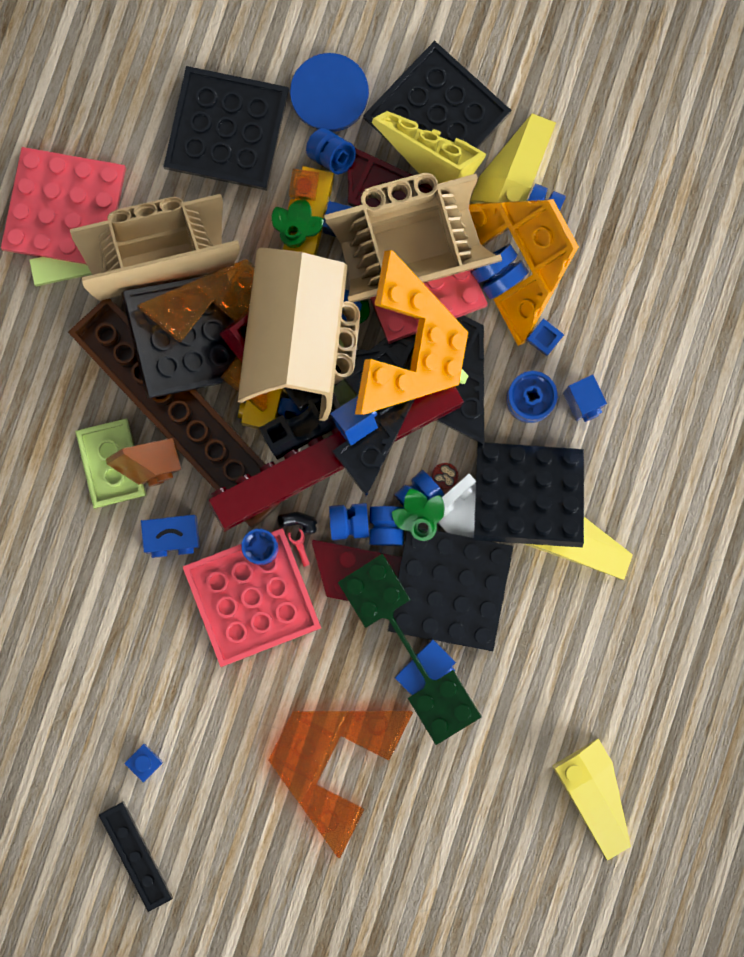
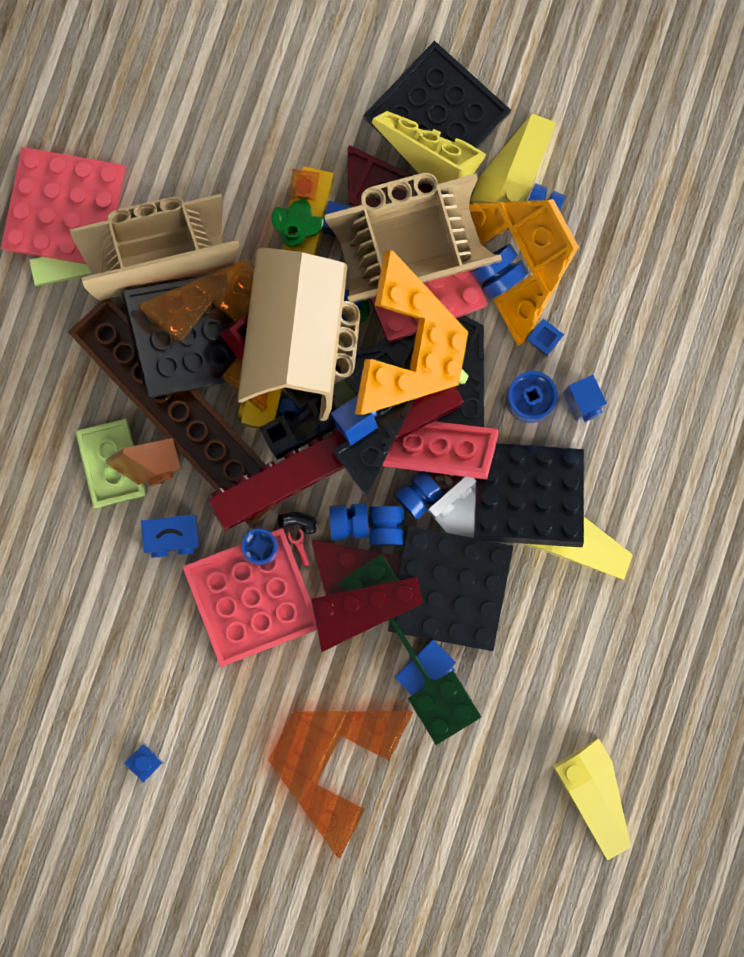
(135, 856): black tile -> none
(226, 128): black plate -> none
(329, 92): blue tile -> none
(330, 151): blue wheel -> none
(359, 610): none -> dark red wing
(419, 510): green plate -> none
(446, 450): none -> coral plate

